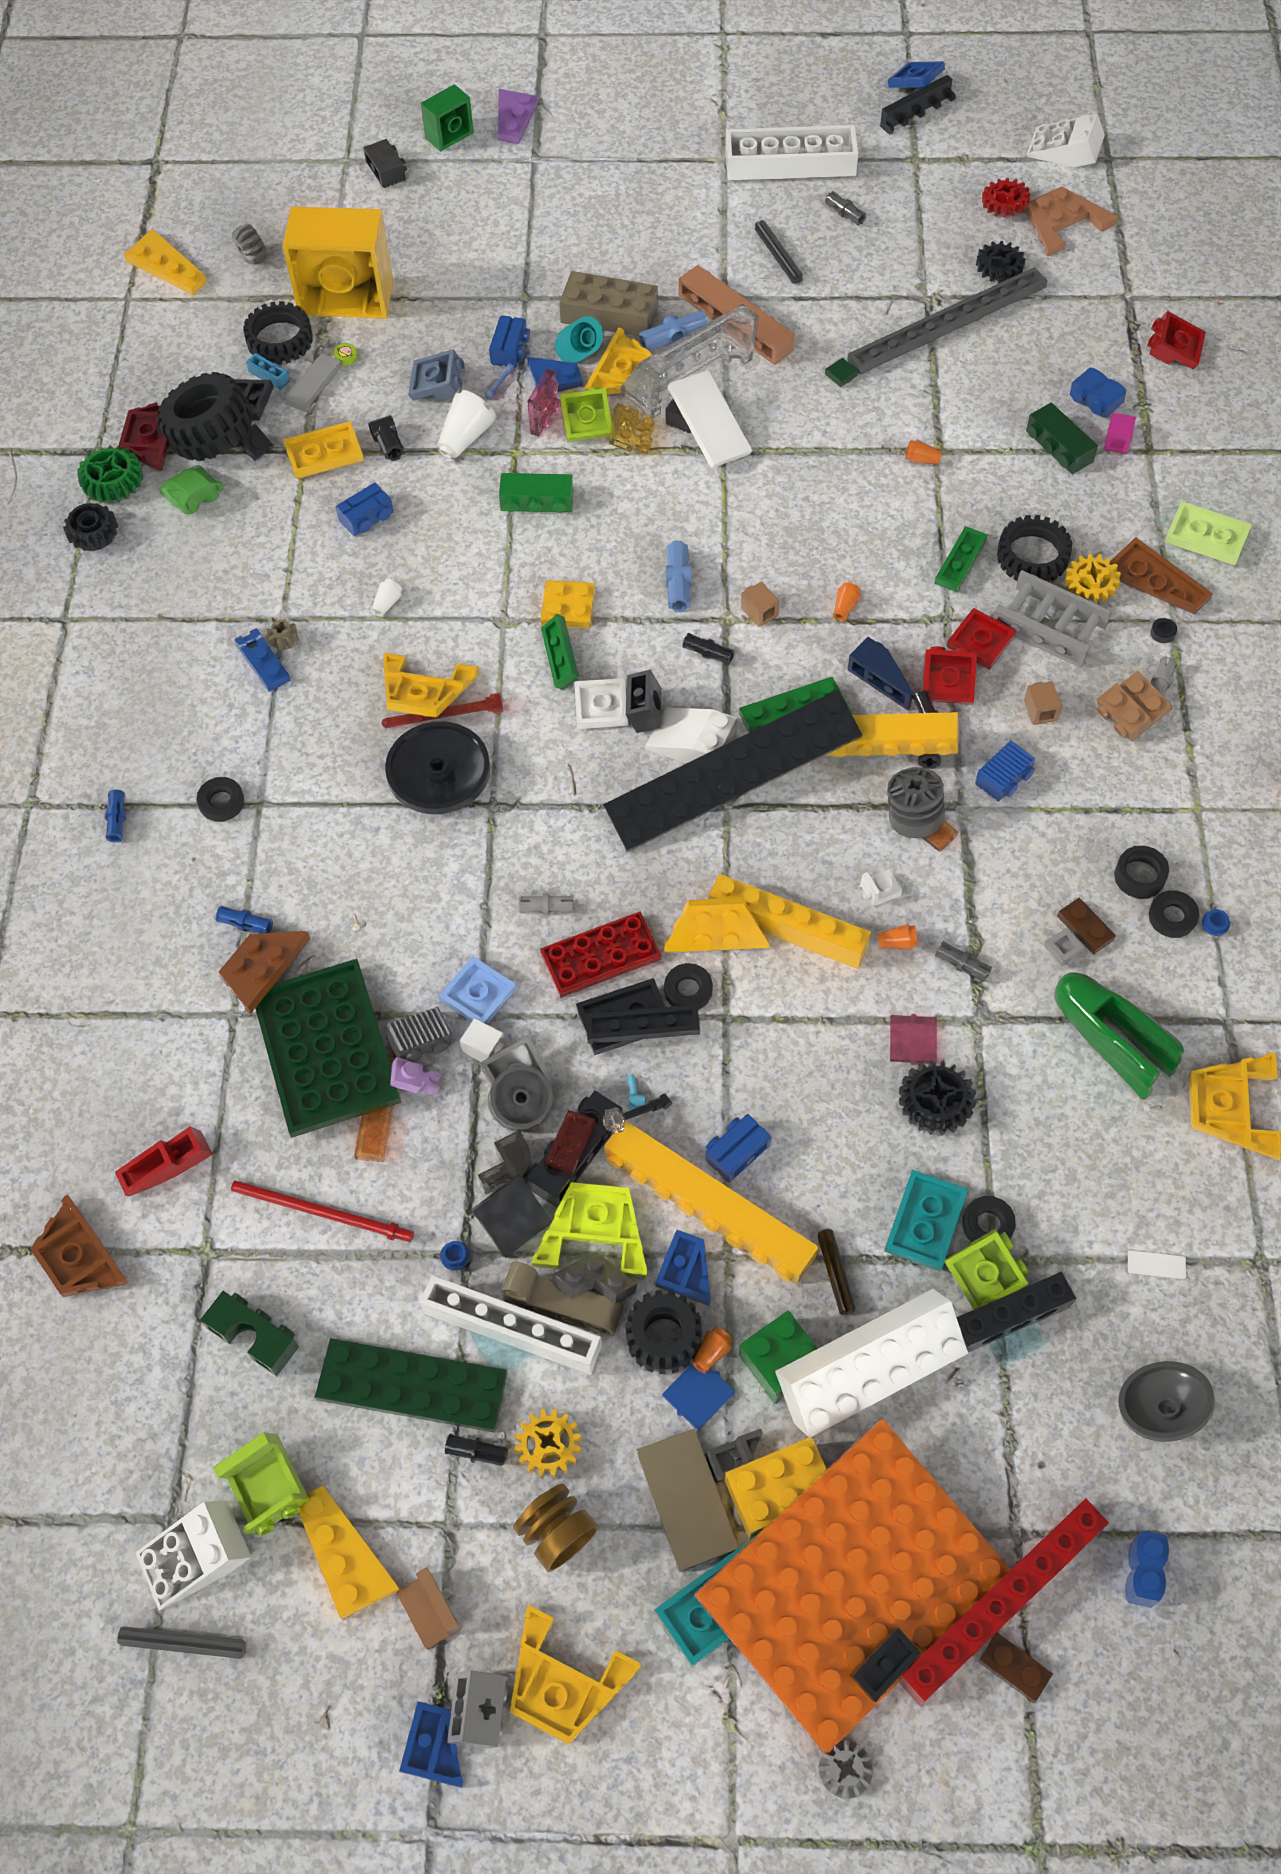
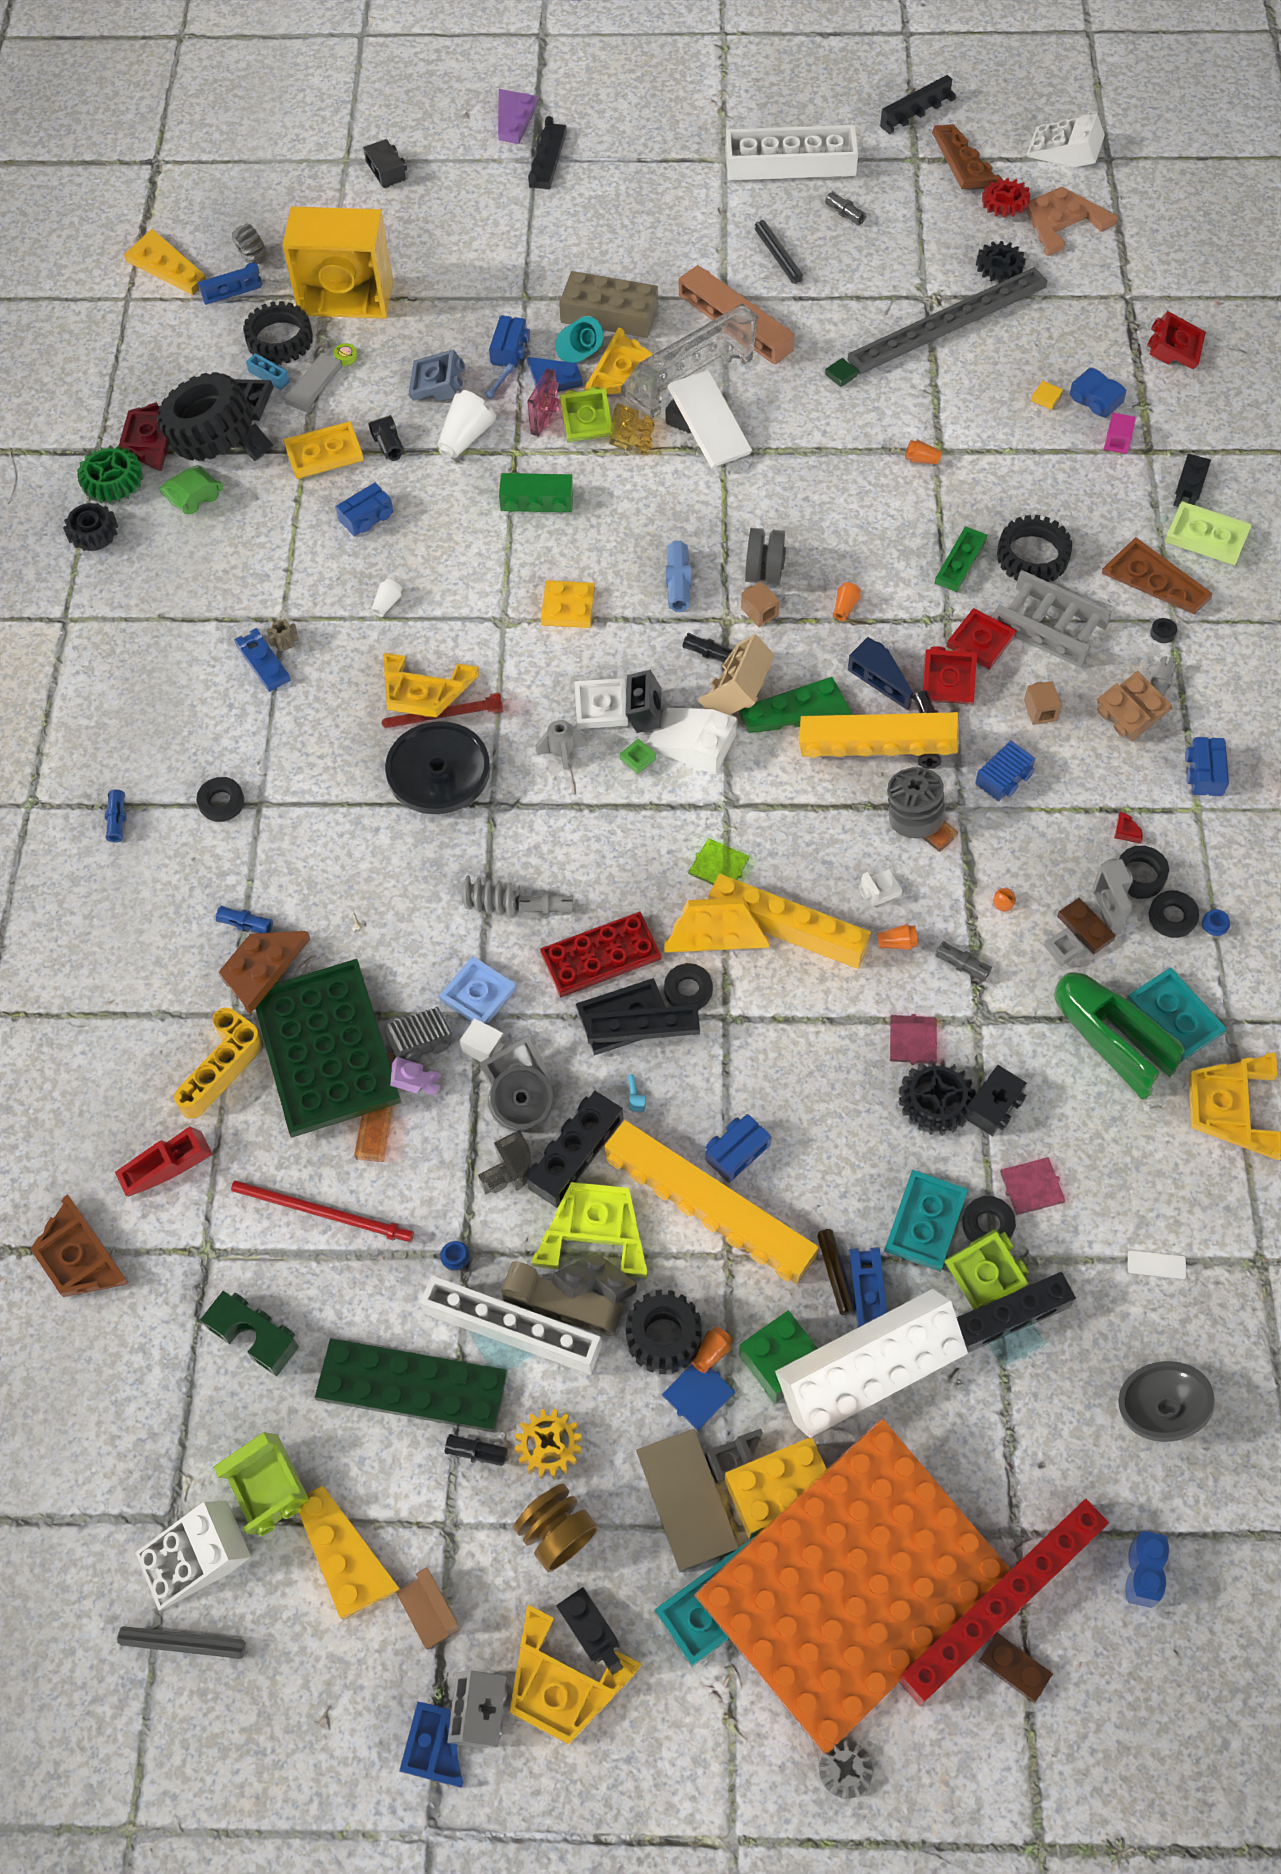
(214, 1064): none -> yellow beam
(230, 284): none -> blue plate
(447, 117): green brick -> none
(490, 897): none -> light grey piece
(511, 1215): black tile -> none
(547, 155): none -> black hinge
(559, 652): green plate -> none
(561, 740): none -> light grey brick
(570, 1141): clear red plate -> none
(591, 1629): none -> black hinge
(615, 1120): piece -> none
(637, 756): none -> bright green plate
(672, 330): medium blue piece -> none
(686, 1268): blue wing -> none
(717, 860): none -> clear neon green piece
(732, 770): black plate -> none
(741, 678): none -> tan wedge
(765, 556): none -> dark grey wheel
(867, 1285): none -> blue plate
(885, 1664): black plate -> none
(916, 74): blue tile -> none
(962, 159): none -> dark orange wing
(999, 1086): none -> black brick
(1001, 899): none -> orange hinge
(1032, 1186): none -> clear pink piece
(1047, 395): none -> yellow tile
(1061, 438): dark green brick -> none
(1093, 578): yellow gear -> none
(1112, 895): none -> light grey plate
(1127, 829): none -> red tile
(1178, 1011): none -> teal plate
(1192, 479): none -> black hinge
(1207, 766): none -> blue brick

